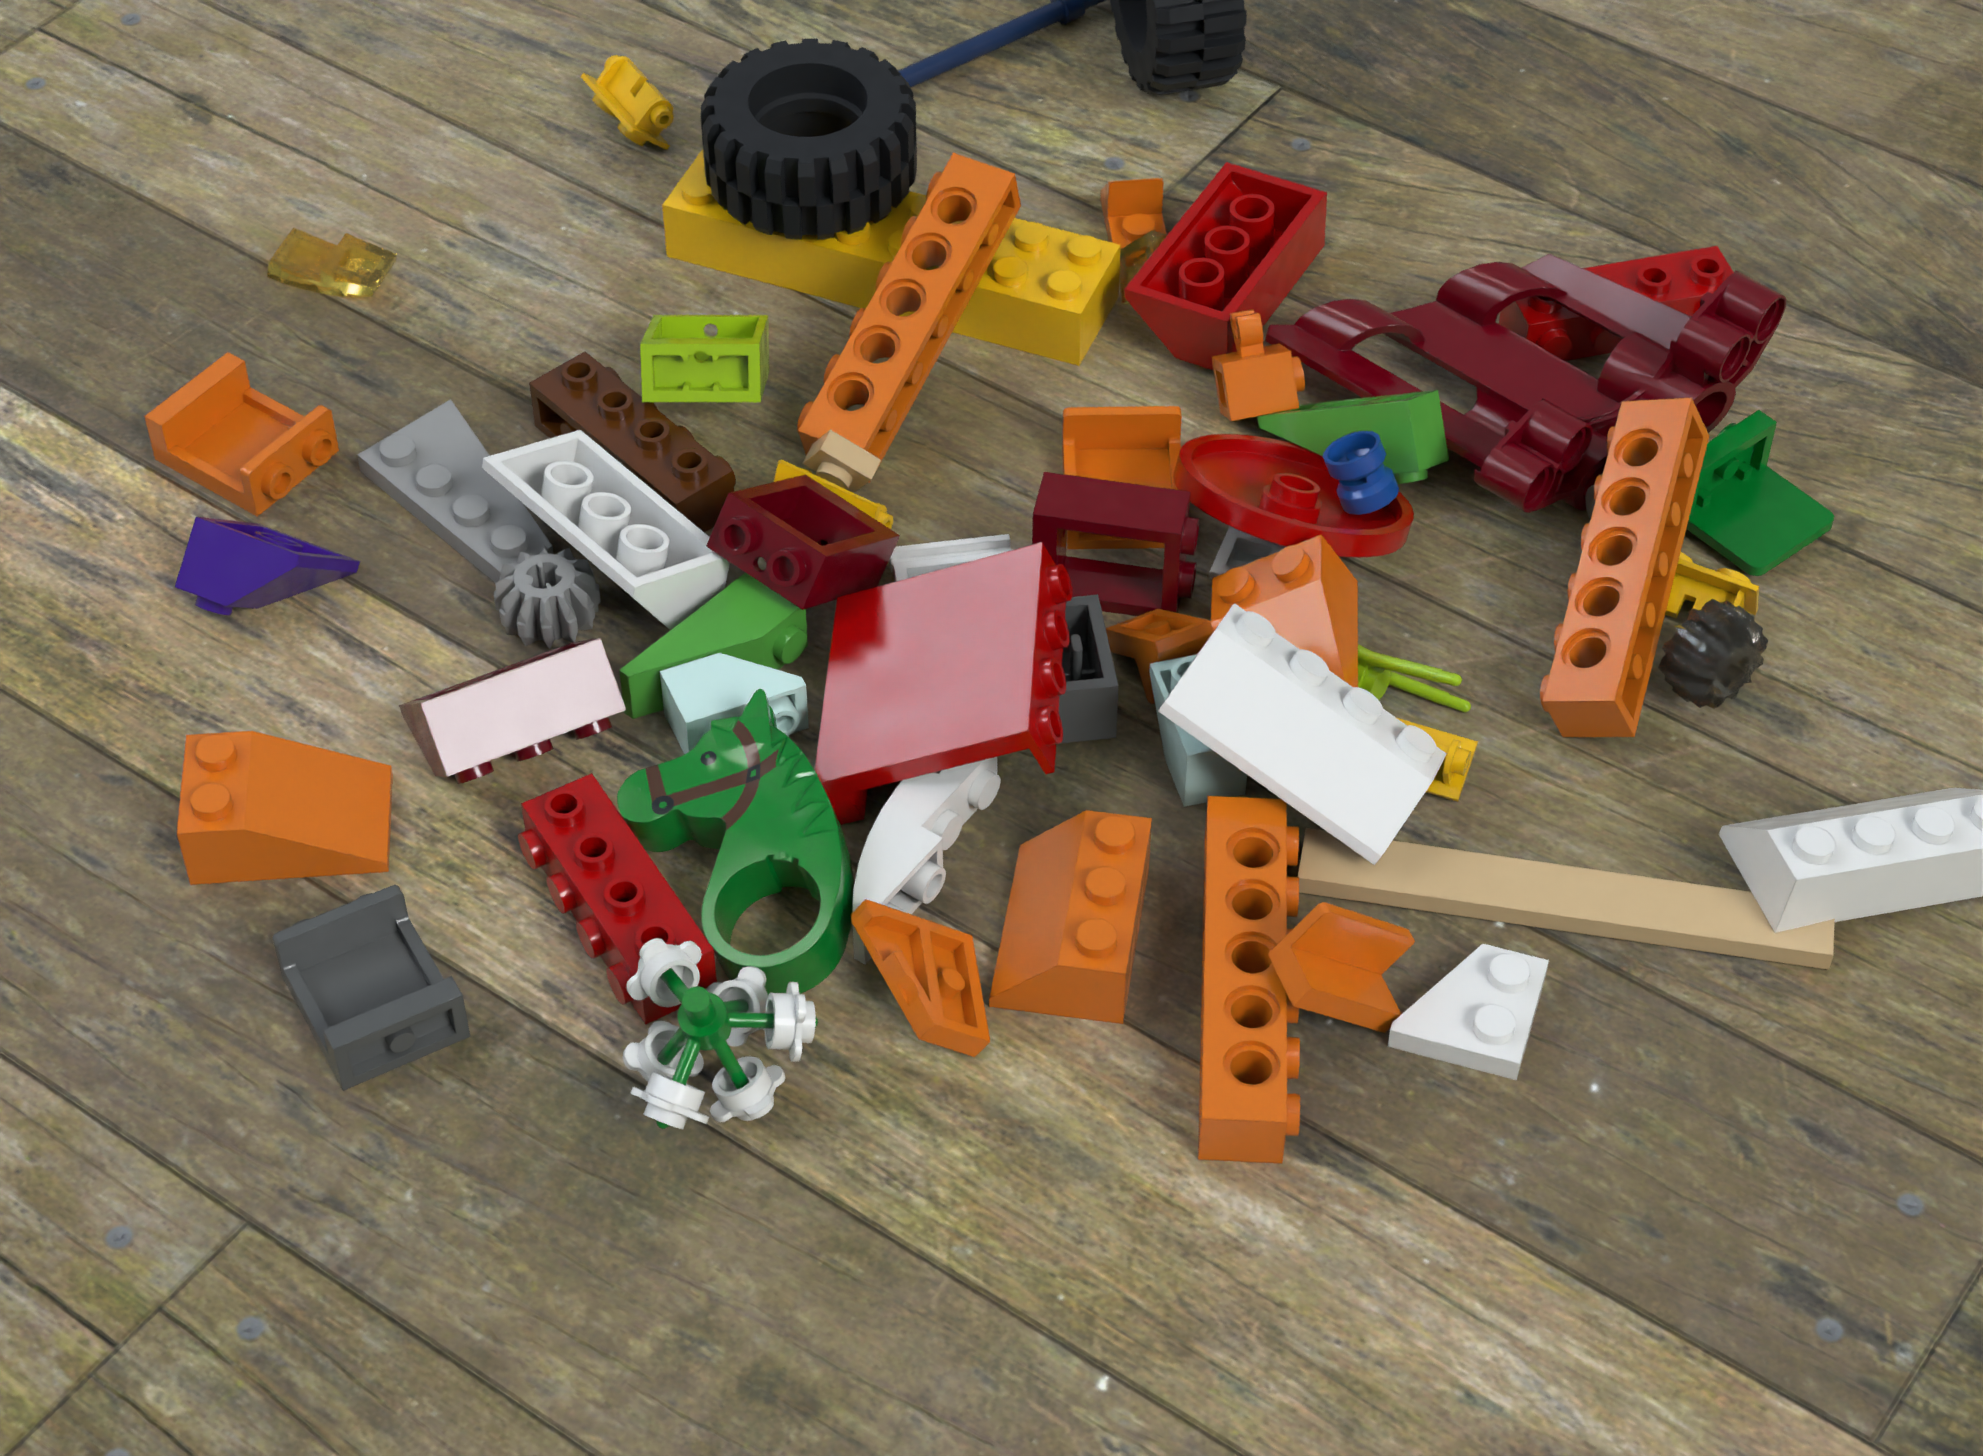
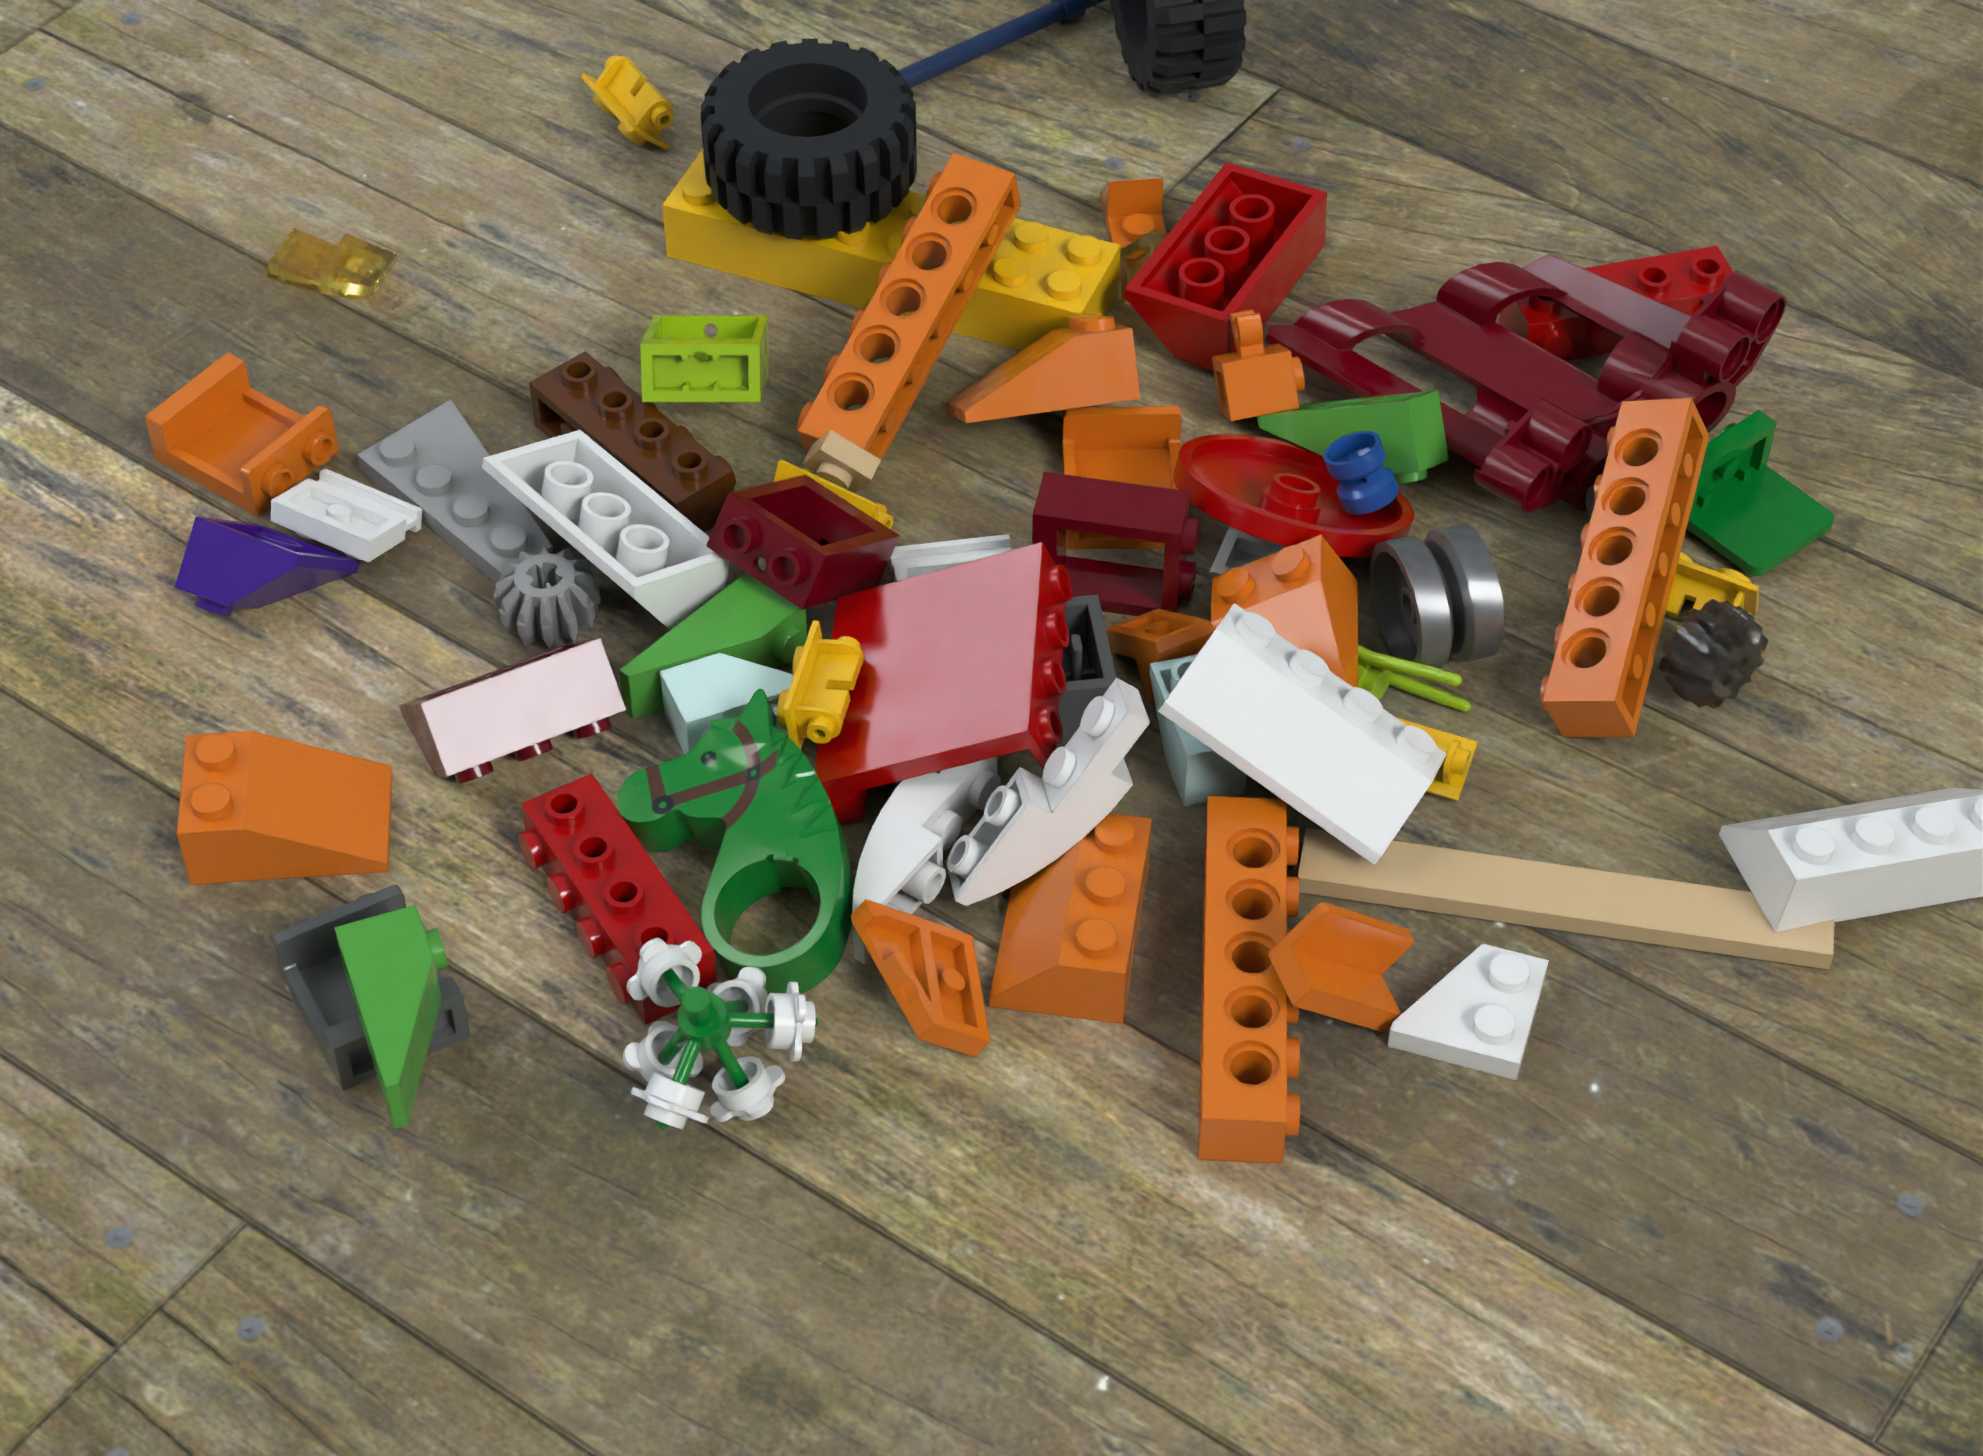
(346, 515): none -> white plate
(396, 996): none -> bright green slope
(820, 687): none -> yellow hinge
(1044, 817): none -> white slope
(1060, 371): none -> orange slope
(1437, 597): none -> flat silver wheel

